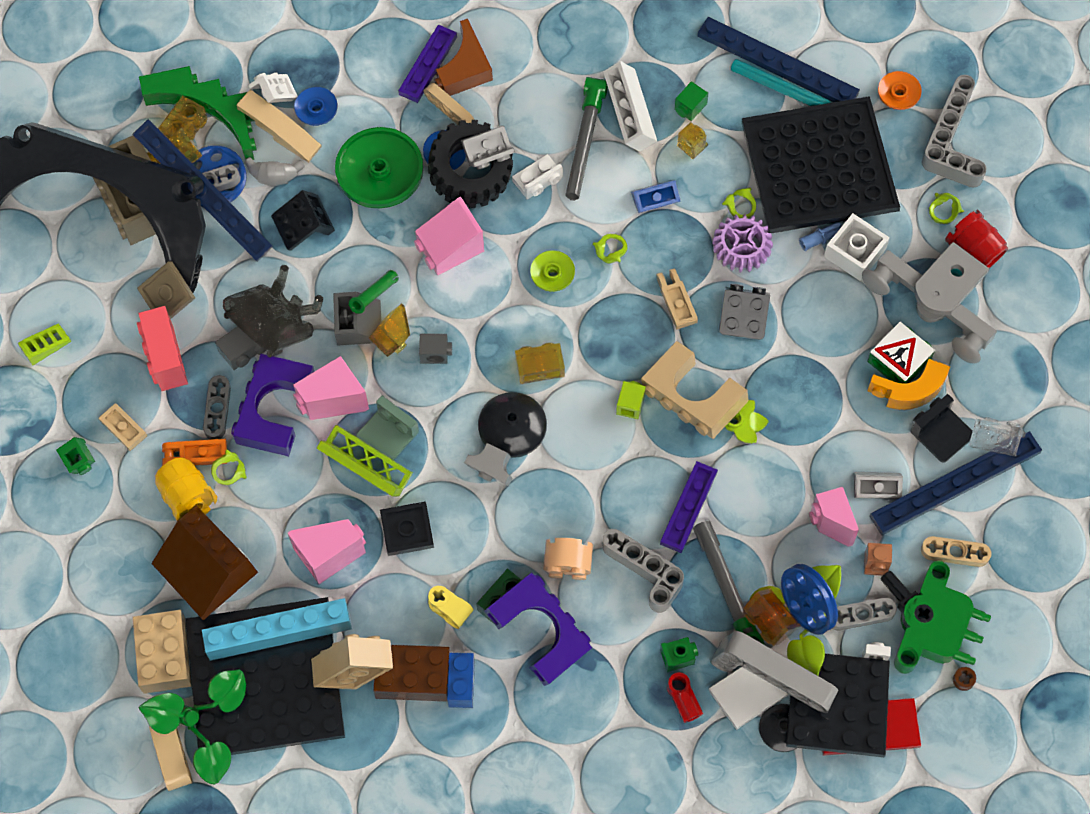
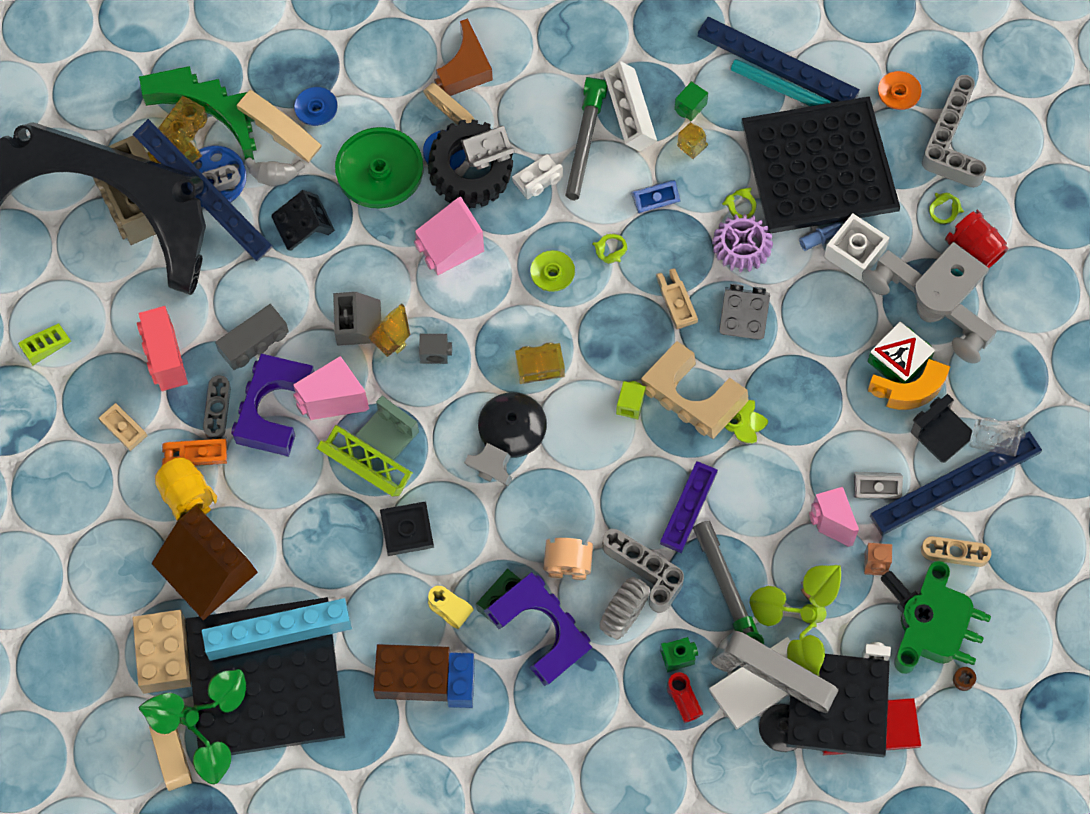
(70, 452): green brick -> none
(166, 289): dark tan tile -> none
(239, 473): lime piece -> none
(270, 317): clear smoke piece -> none
(274, 87): white bracket -> none
(328, 547): bright pink slope -> none
(352, 662): tan brick -> none
(358, 303): green pin -> none
(427, 63): dark purple plate -> none
(624, 608): none -> light grey gear
(770, 617): clear orange slope -> none
(809, 599): blue wedge -> none
(880, 617): light grey beam -> none

